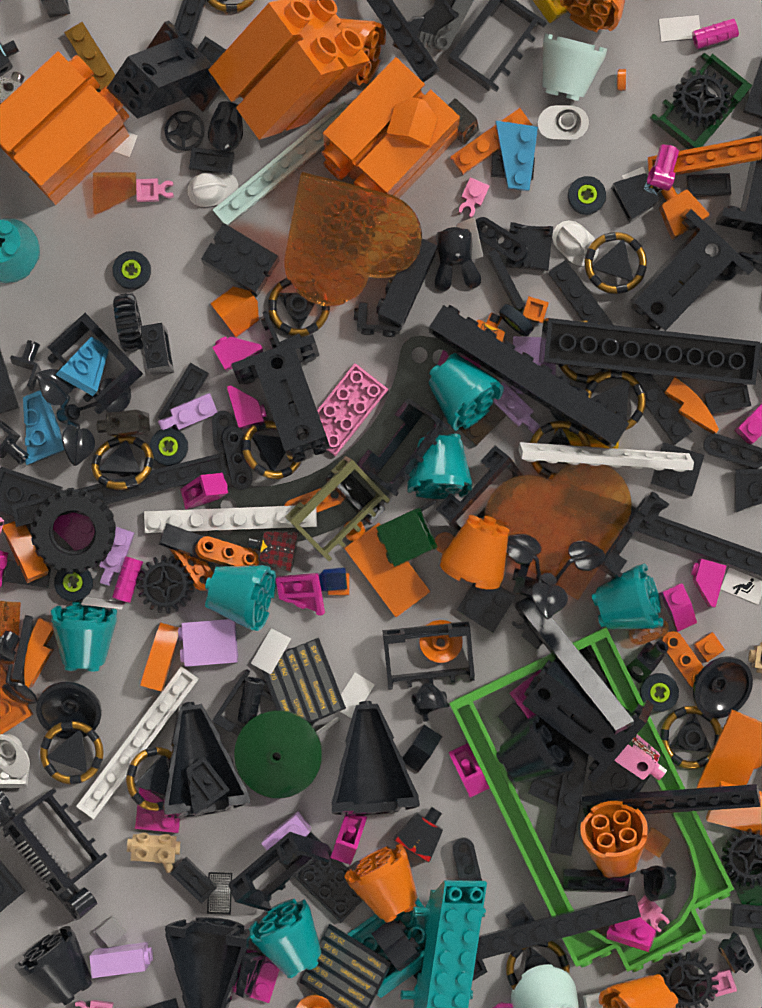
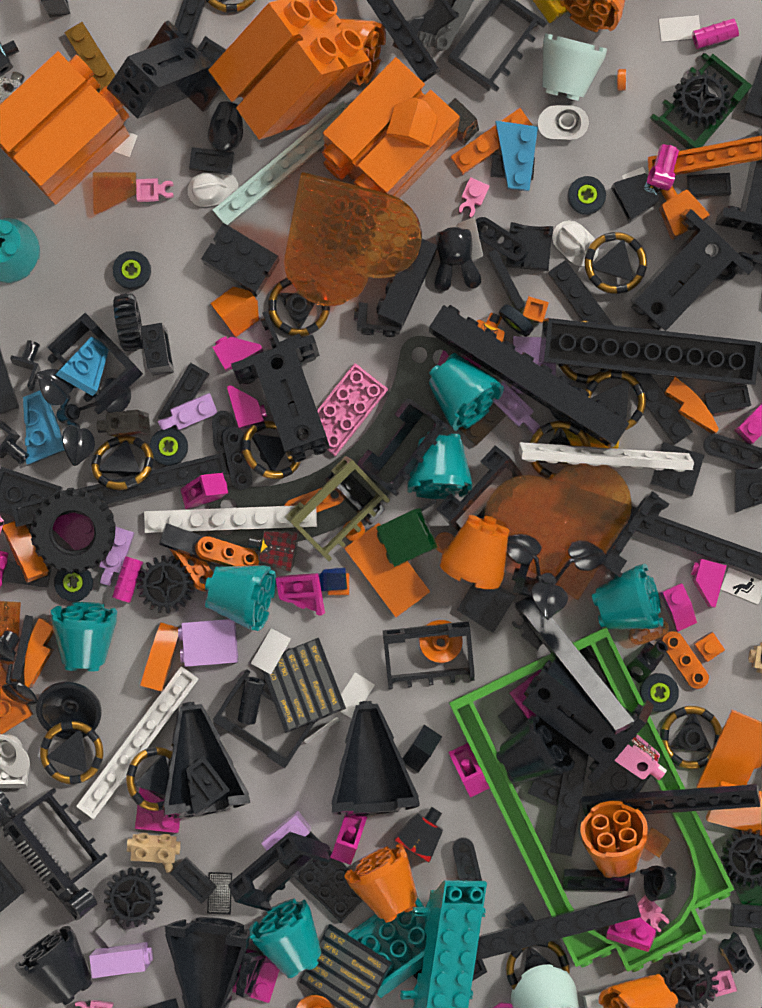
(103, 603): white sticker -> none
(124, 895): none -> black gear
(184, 130): black wheel -> none
(290, 737): dark green dish -> none
(396, 944): black brick -> none
(428, 700): black helmet -> none
(722, 687): black dish -> none

